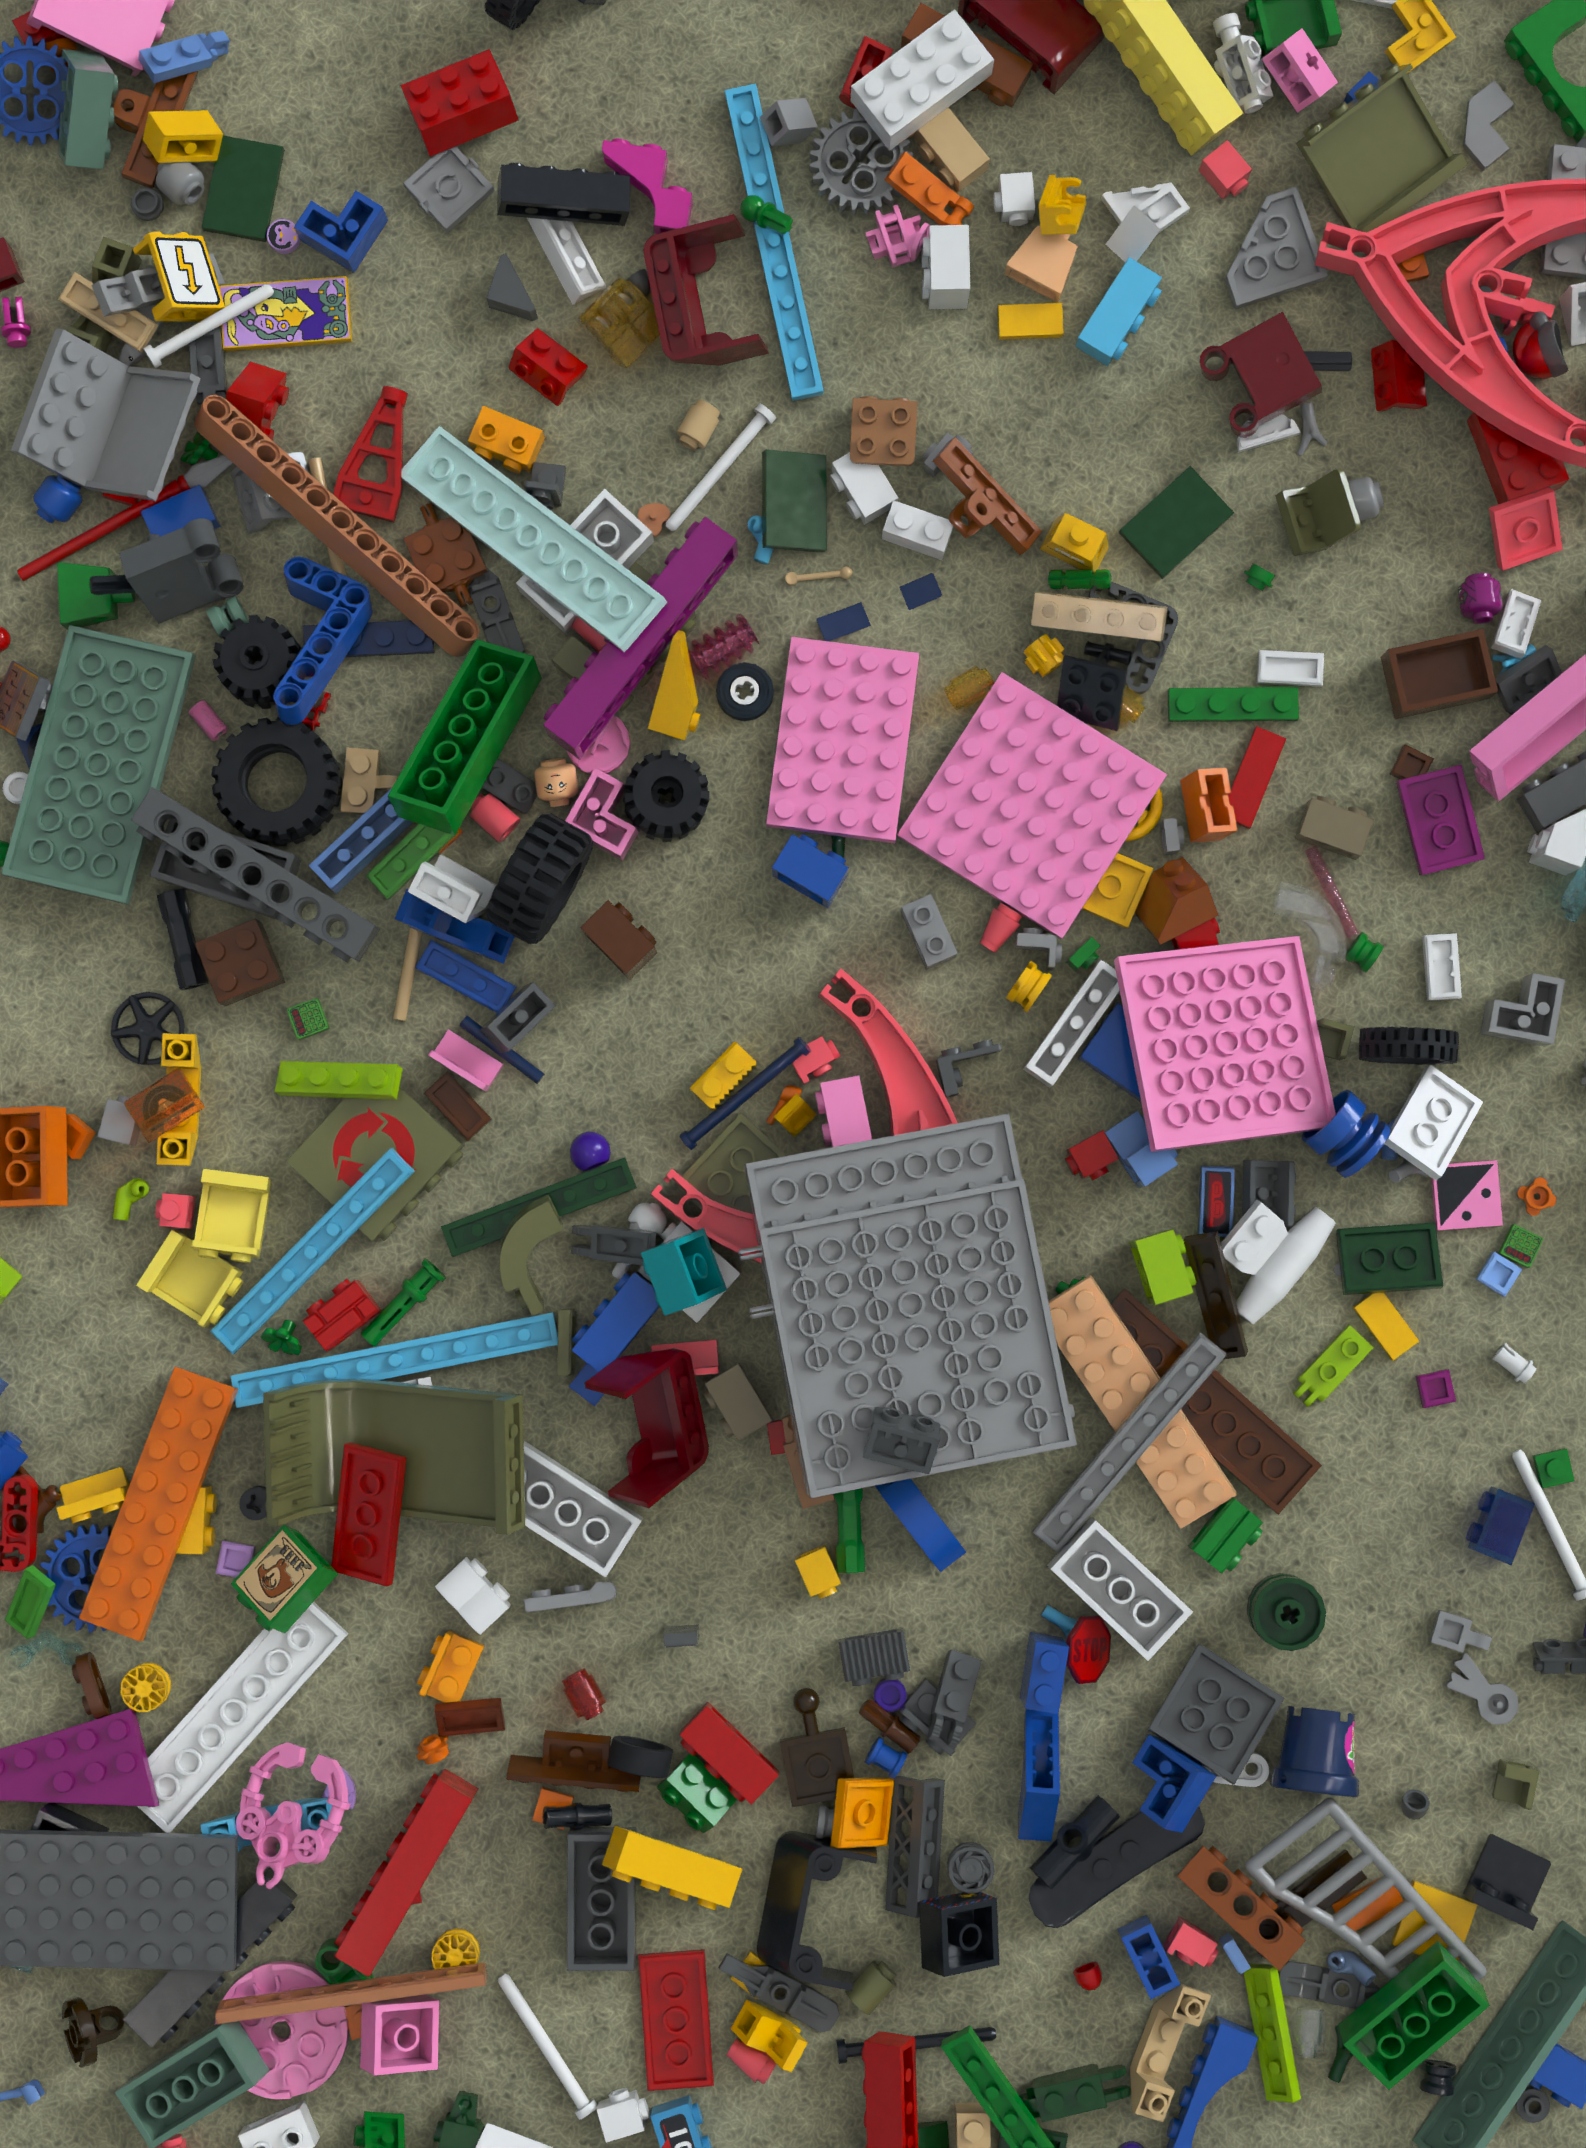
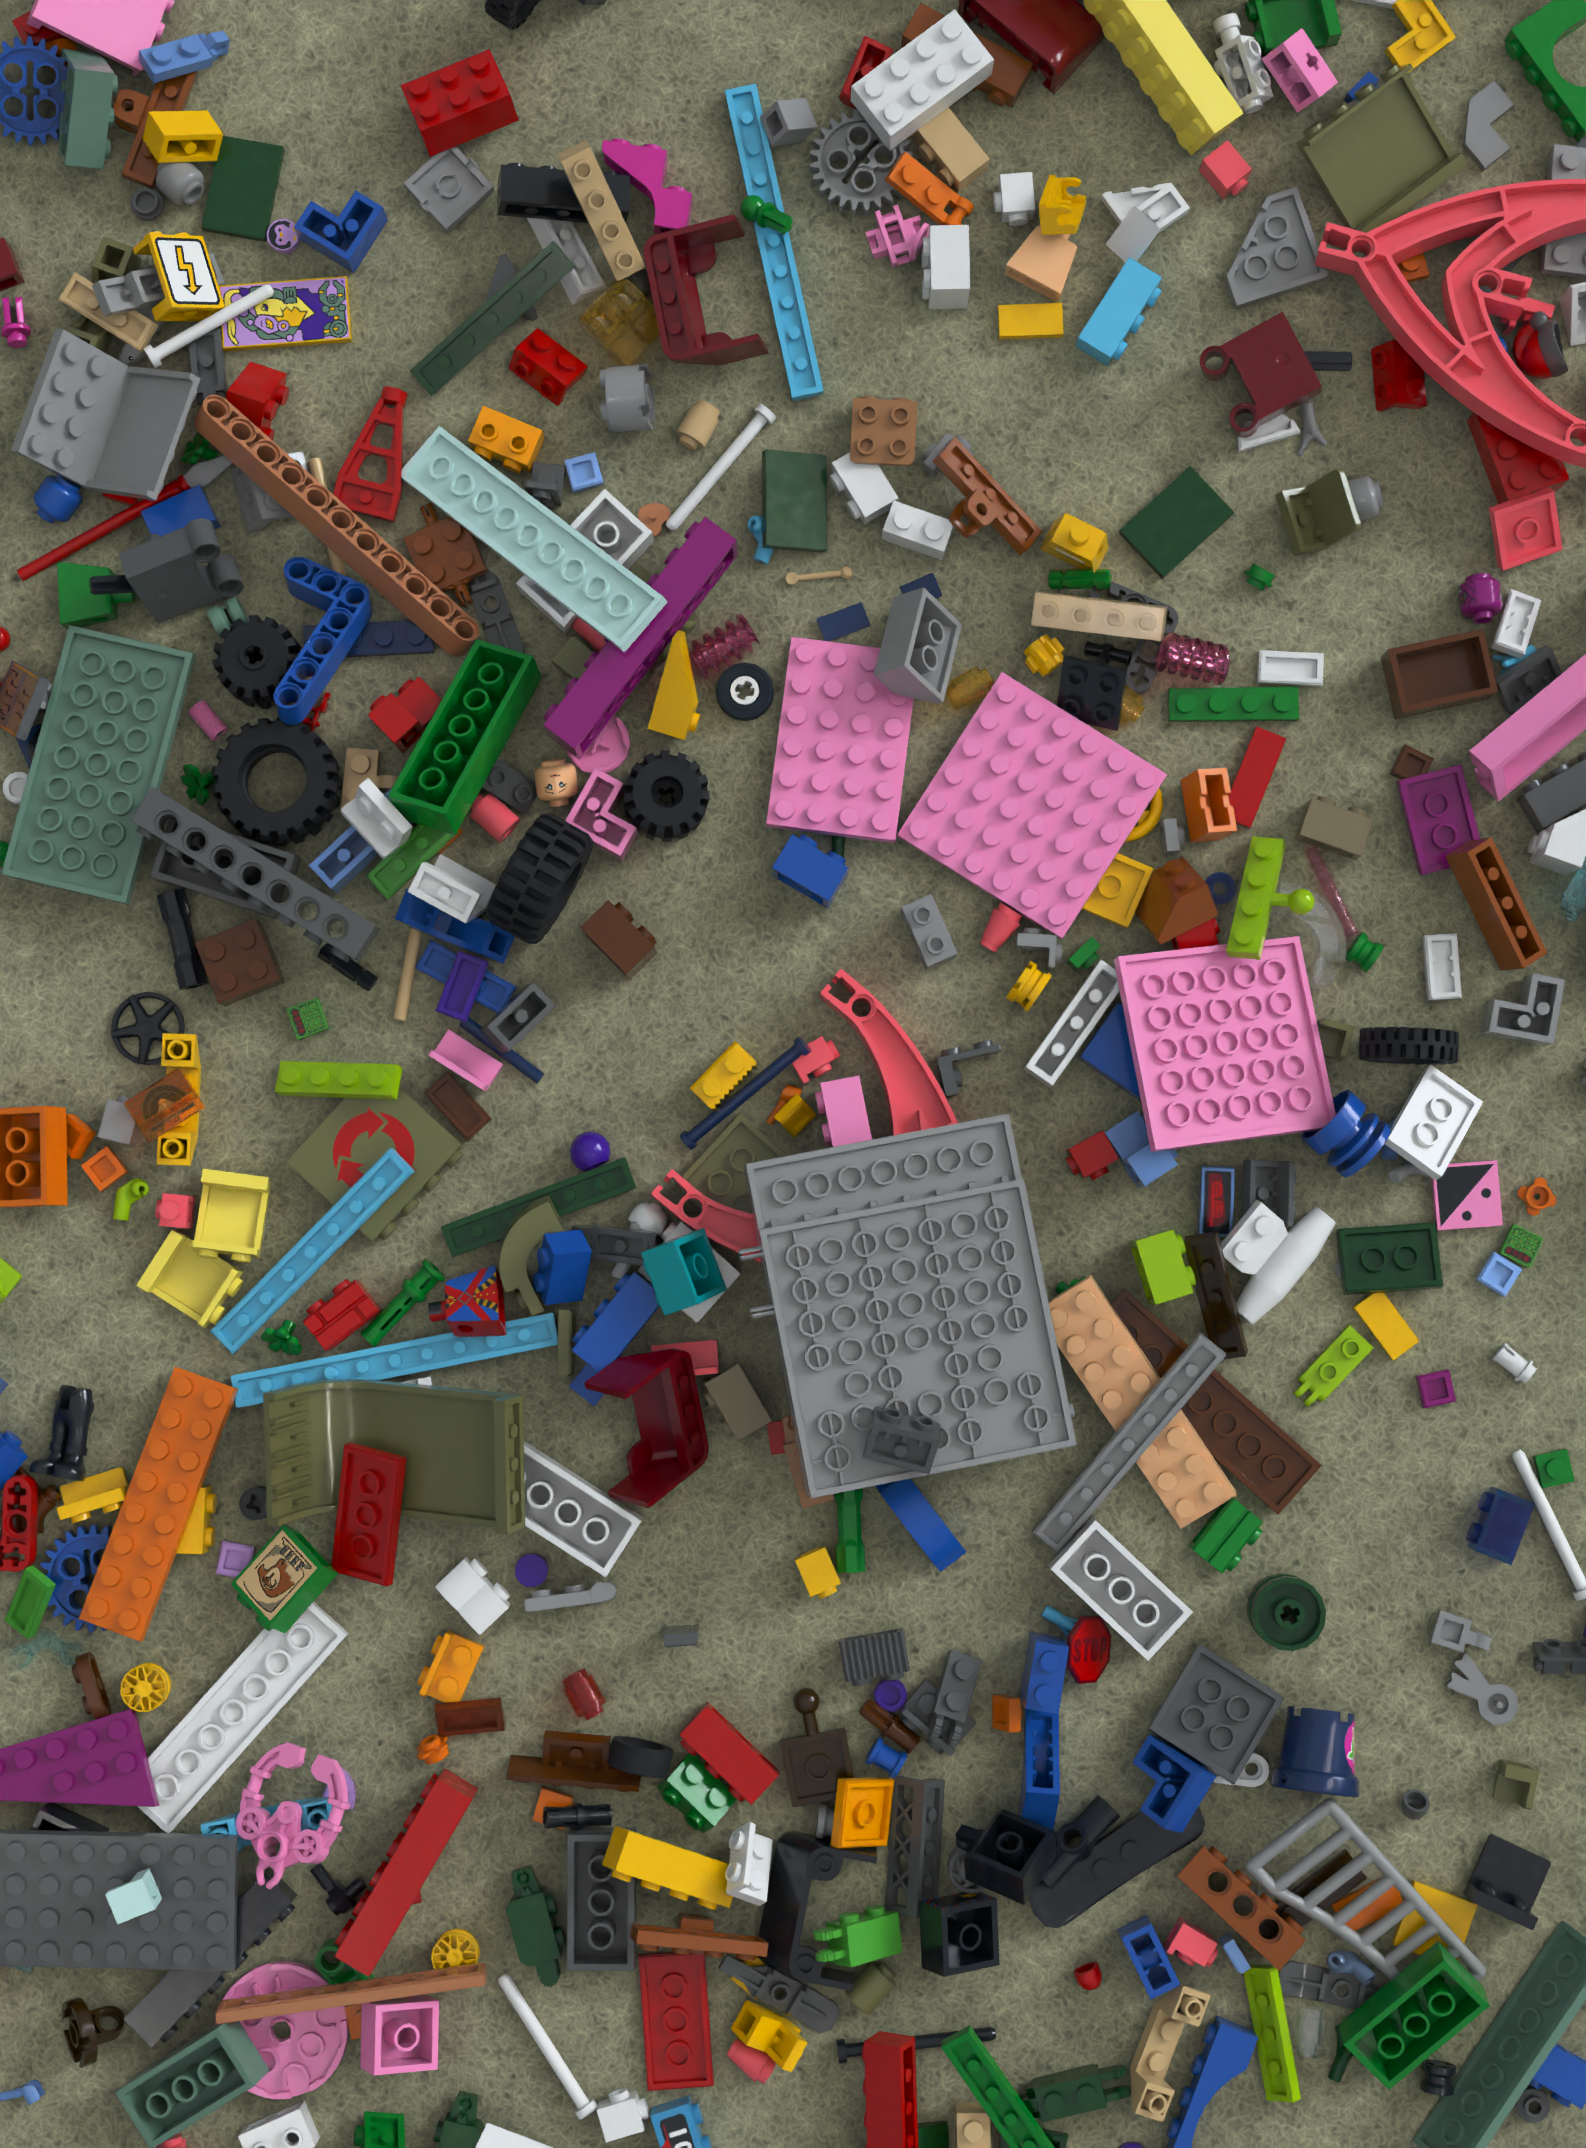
(69, 1435): none -> black piece
(104, 1168): none -> orange plate
(134, 1897): none -> light aqua panel
(197, 783): none -> green plant
(340, 1898): none -> black piece
(351, 969): none -> black axle
(377, 819): none -> white bracket
(405, 716): none -> red brick
(462, 986): none -> dark purple tile
(473, 1304): none -> red torso
(492, 318): none -> dark green plate
(531, 1570): none -> dark purple tile
(534, 1925): none -> dark green hinge
(562, 1267): none -> blue brick
(583, 472): none -> light blue tile
(601, 210): none -> tan brick
(628, 398): none -> light grey brick
(697, 1937): none -> dark orange plate
(749, 1865): none -> white bracket
(860, 1937): none -> bright green hinge
(918, 647): none -> light grey slope
(1006, 1713): none -> orange plate
(1007, 1854): none -> black hinge
(1193, 657): none -> clear pink piece
(1227, 881): none -> clear blue plate
(1258, 896): none -> lime plate
(1496, 904): none -> dark orange brick

